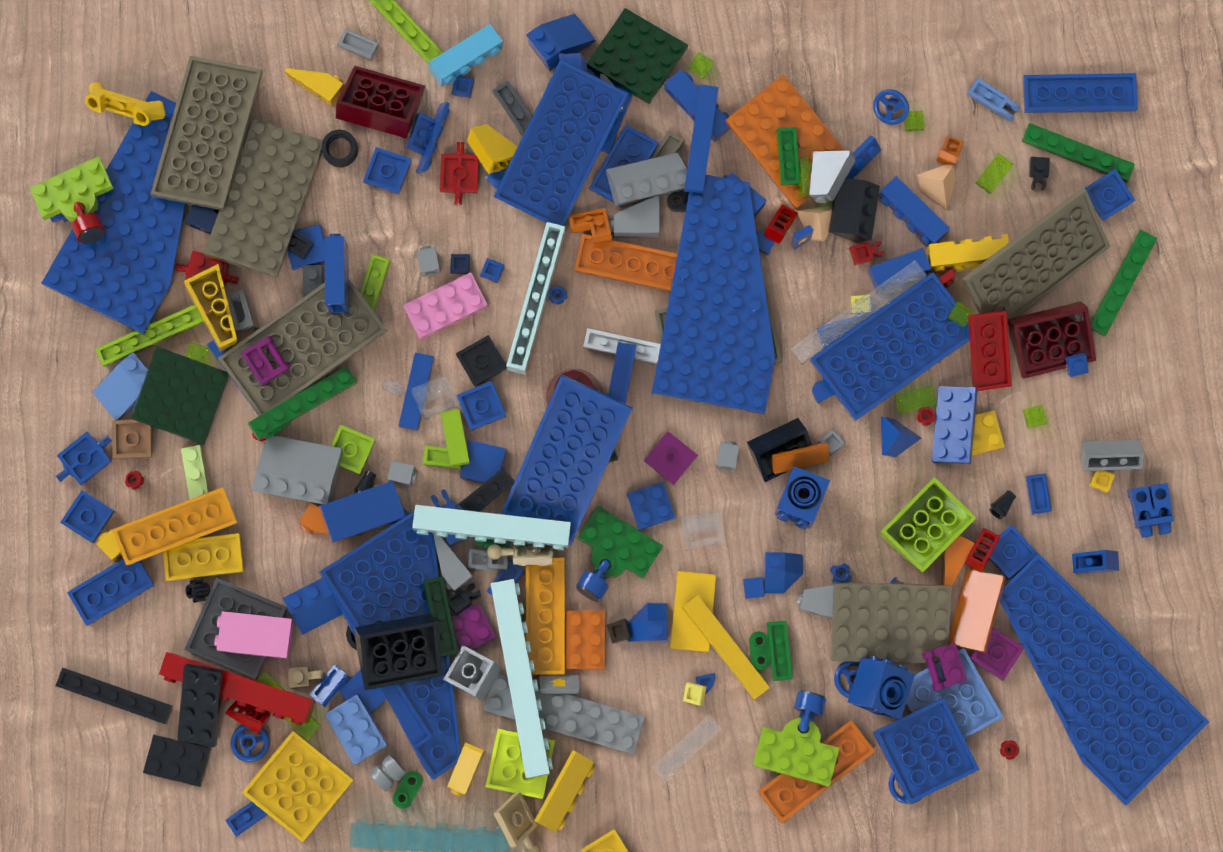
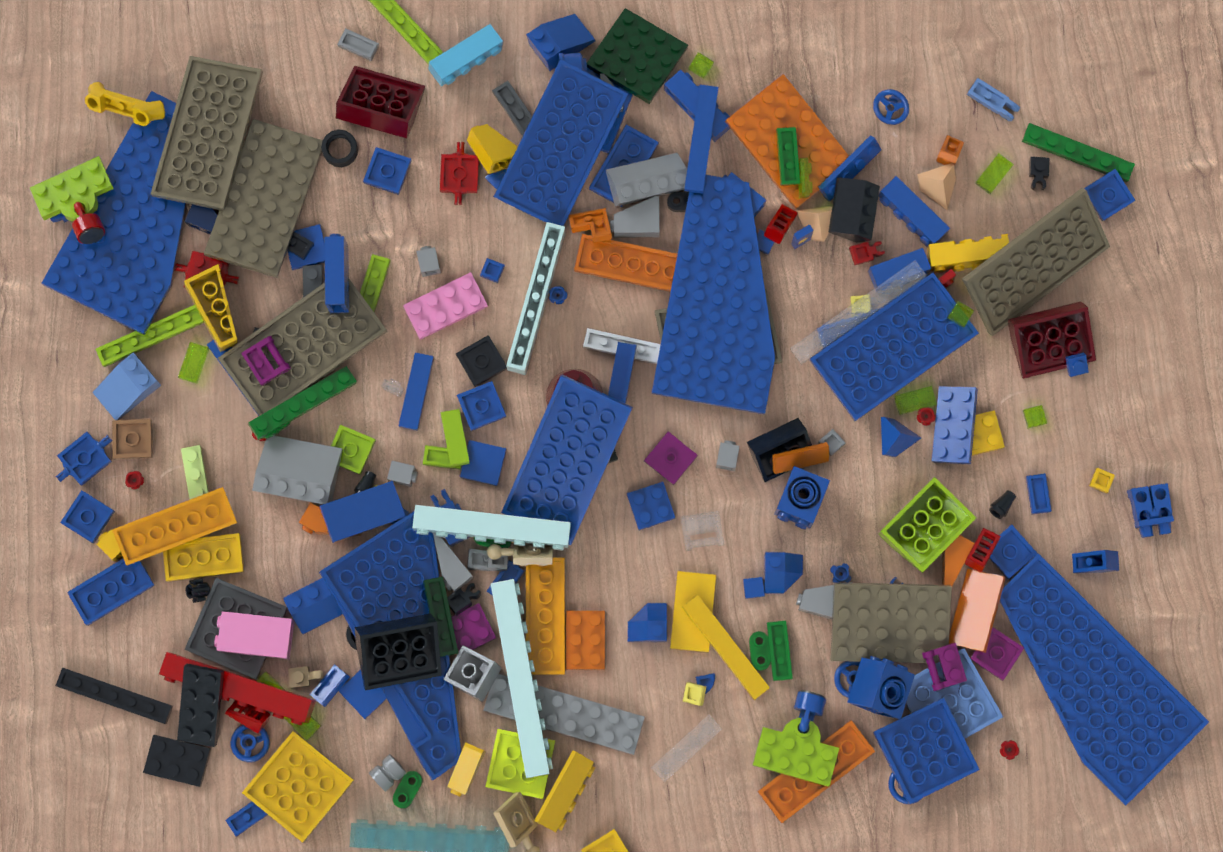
(179, 395): dark green plate -> none
(239, 311): light grey slope -> none
(319, 84): yellow slope -> none
(356, 729): medium blue plate -> none
(425, 134): blue bracket -> none
(432, 391): clear plate -> none
(460, 264): dark blue tile -> none
(463, 87): blue tile -> none
(488, 491): black plate -> none
(559, 684): light grey tile -> none
(615, 549): green plate -> none
(619, 631): dark brown plate -> none
(669, 145): dark tan tile -> none
(821, 391): blue tile -> none
(829, 173): slope -> none
(914, 121): clear neon green tile -> none
(989, 350): red plate -> none
(1080, 93): blue plate -> none
(1111, 455): light grey brick -> none
(1122, 282): green plate -> none

